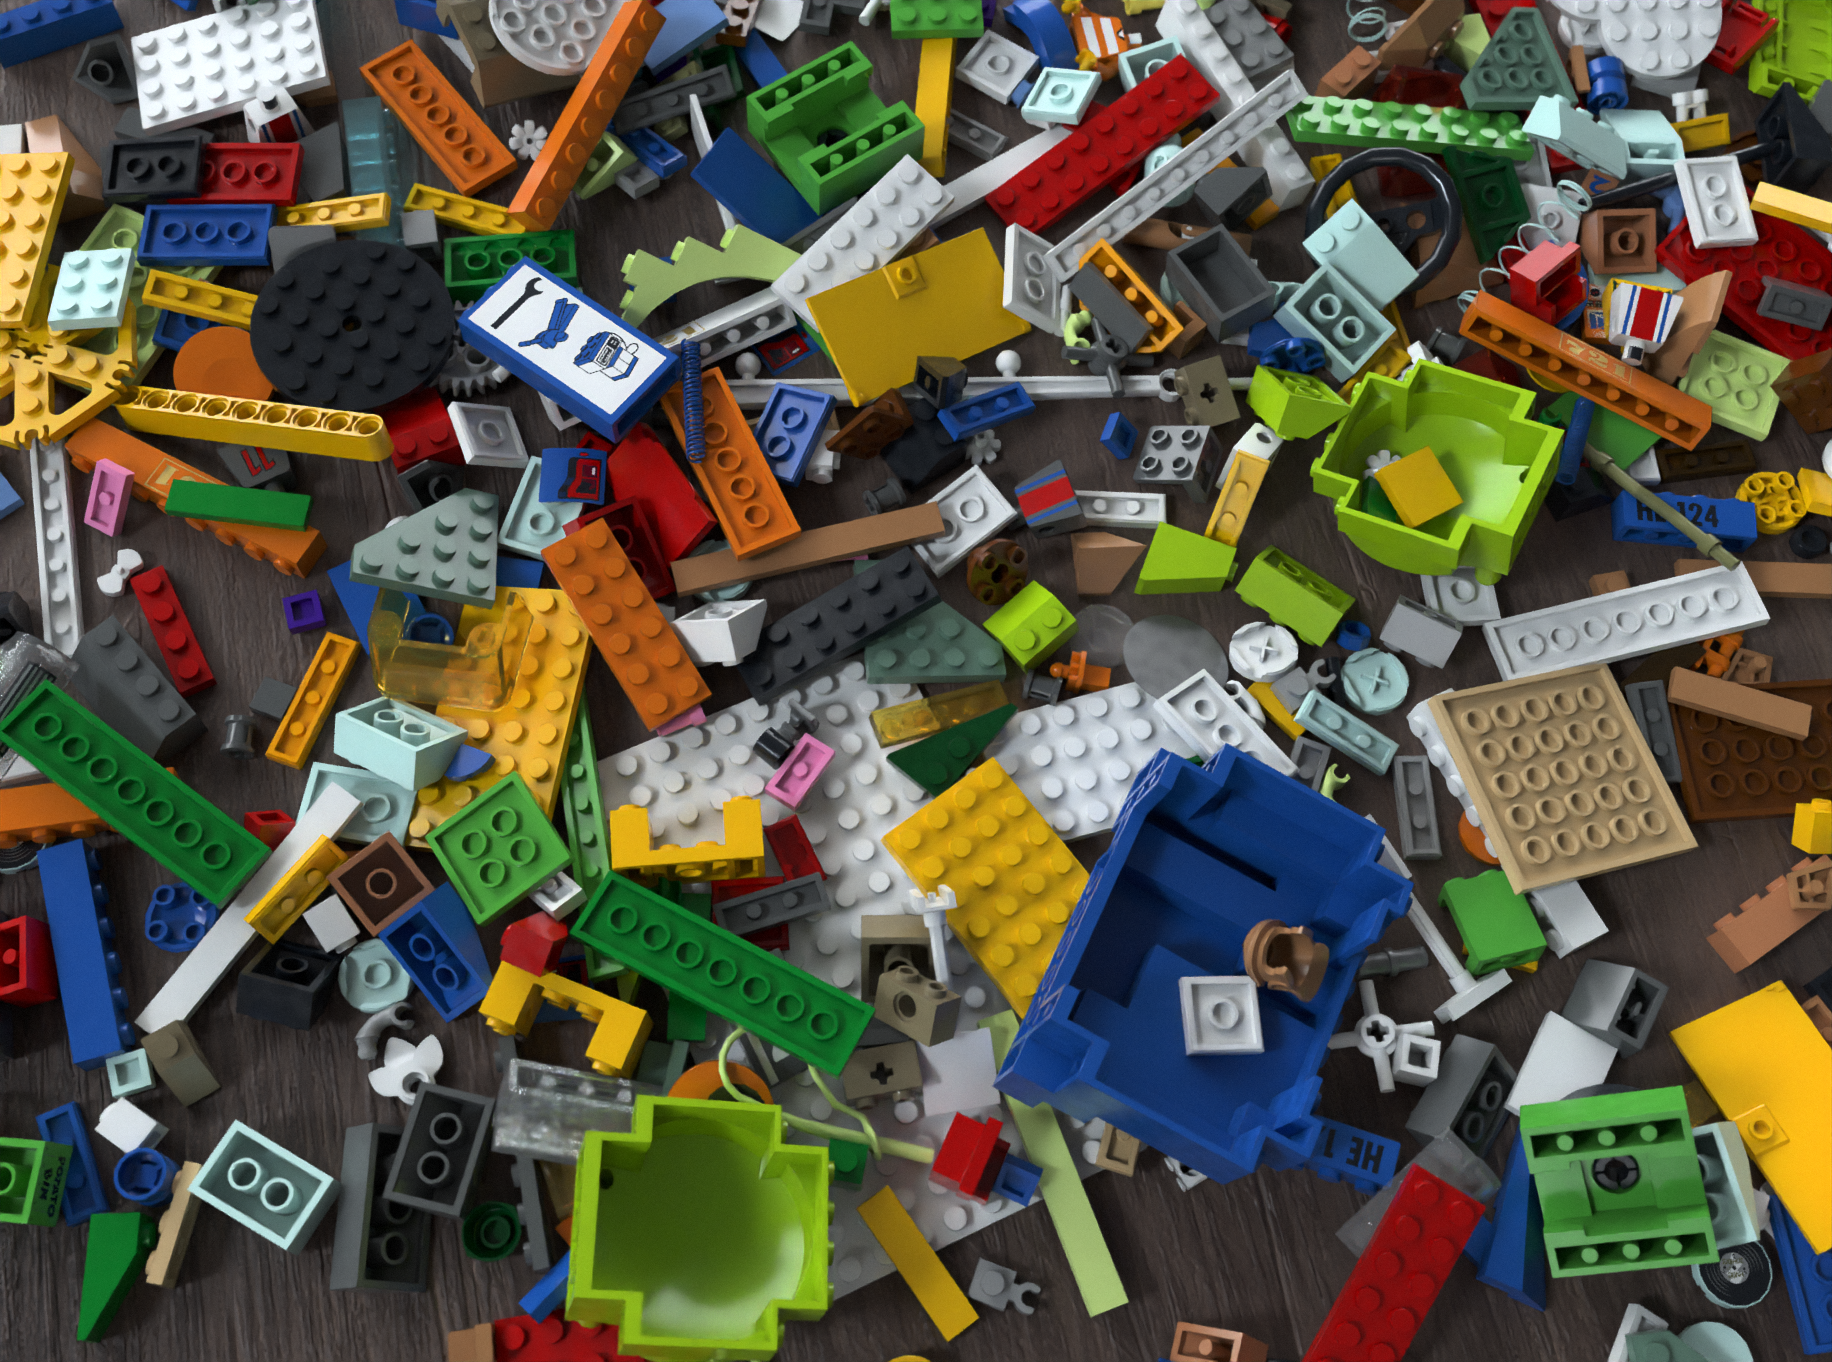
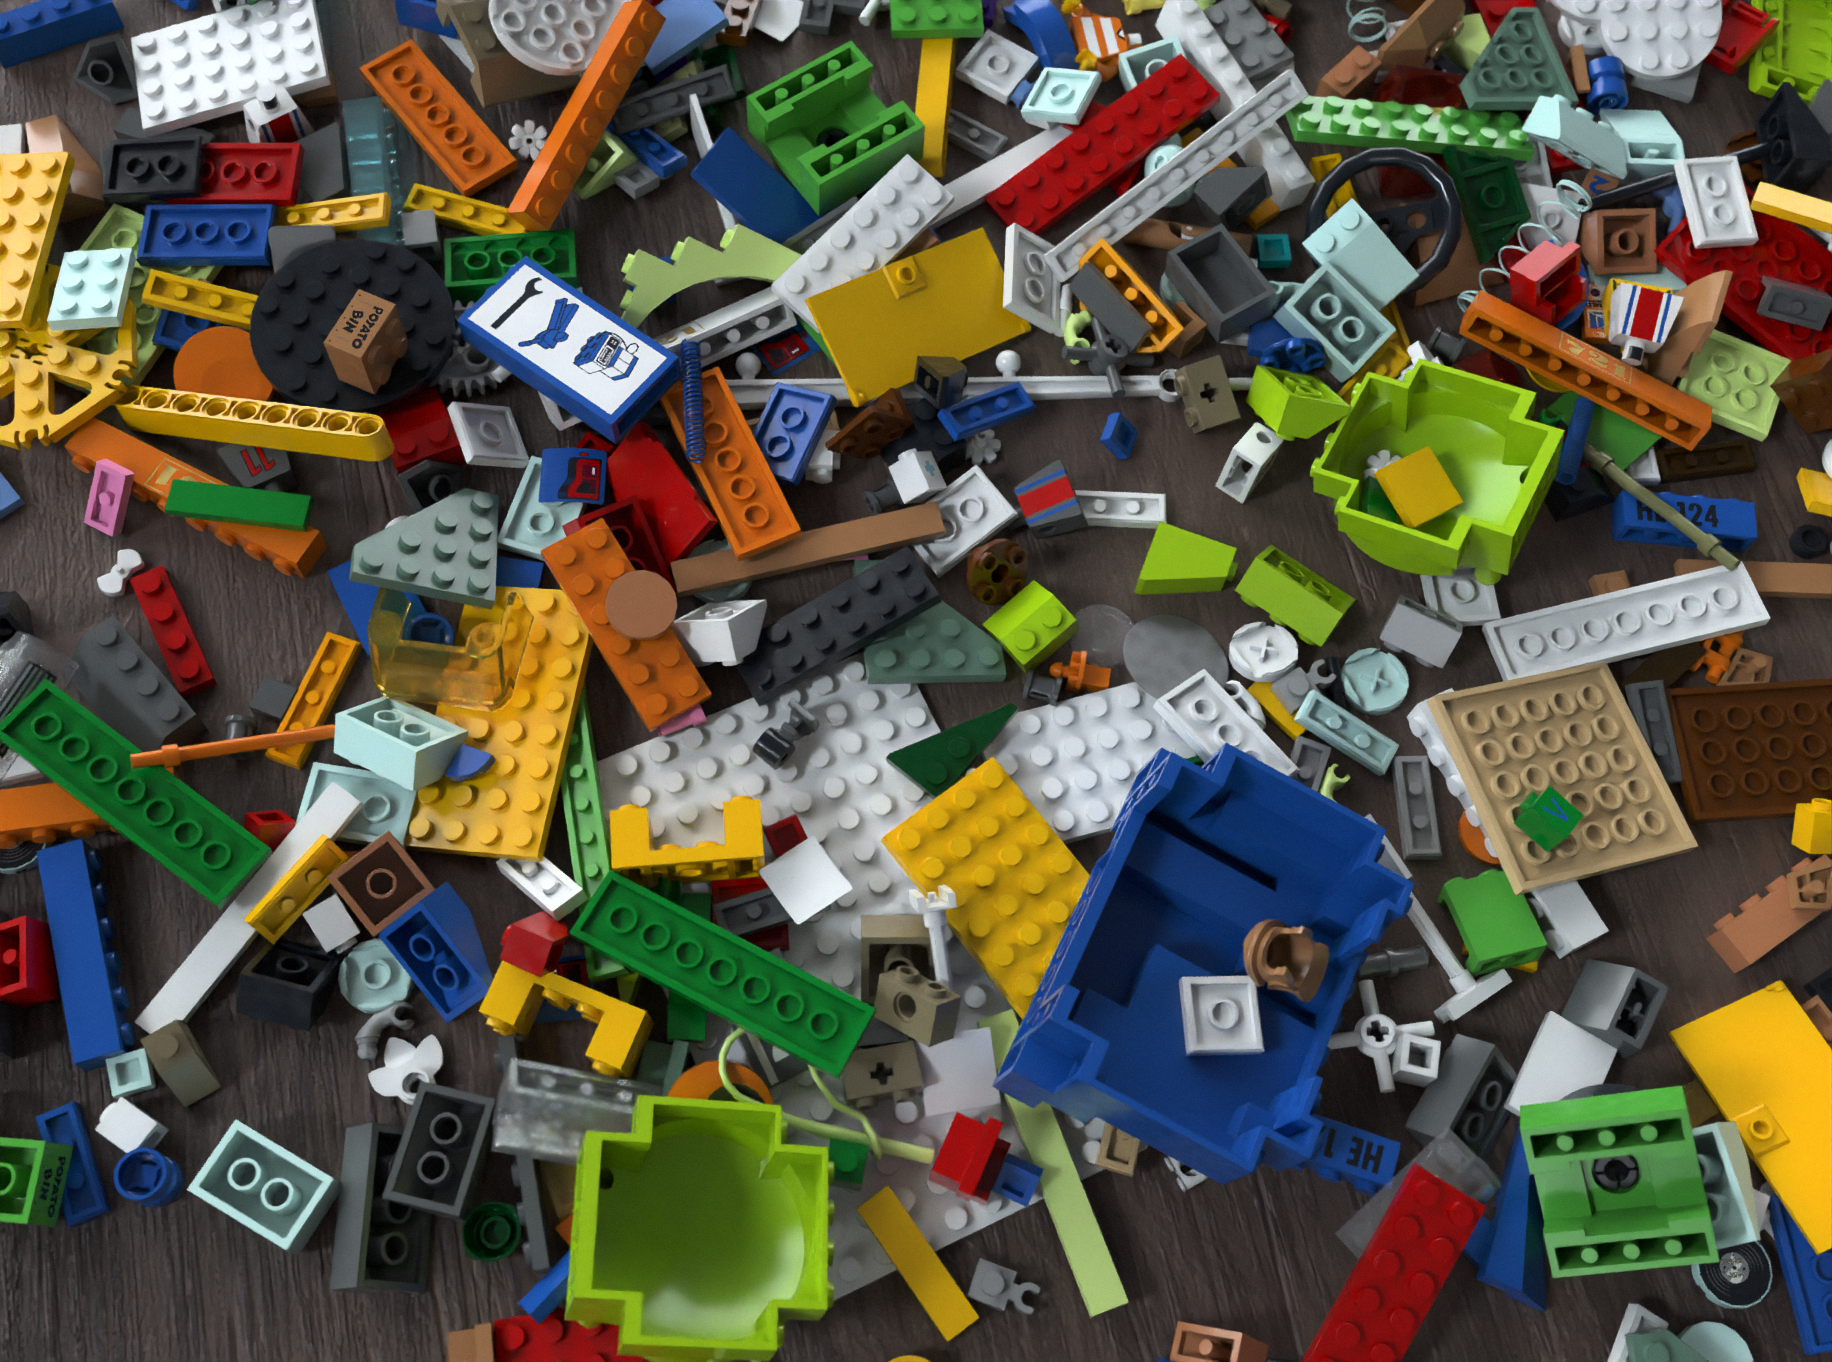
(56, 545): white tile -> none
(114, 1259): green slope -> none
(172, 755): none -> orange bar
(175, 1230): tan plate -> none
(178, 918): blue dish -> none
(304, 612): dark purple plate -> none
(366, 342): none -> medium nougat brick
(499, 849): bright green plate -> none
(641, 605): none -> nougat tile
(759, 61): blue tile -> none
(800, 772): bright pink plate -> none
(805, 880): none -> white sticker
(917, 476): none -> white brick
(935, 713): clear yellow plate -> none
(1102, 561): medium nougat slope -> none
(1180, 457): dark grey bracket -> none
(1236, 498): yellow tile -> none
(1272, 251): none -> teal plate
(1353, 635): blue tile -> none
(1547, 818): none -> green brick
(1690, 99): white piece -> none
(1703, 132): yellow tile -> none
(1739, 703): medium nougat tile -> none
(1776, 501): yellow tile -> none

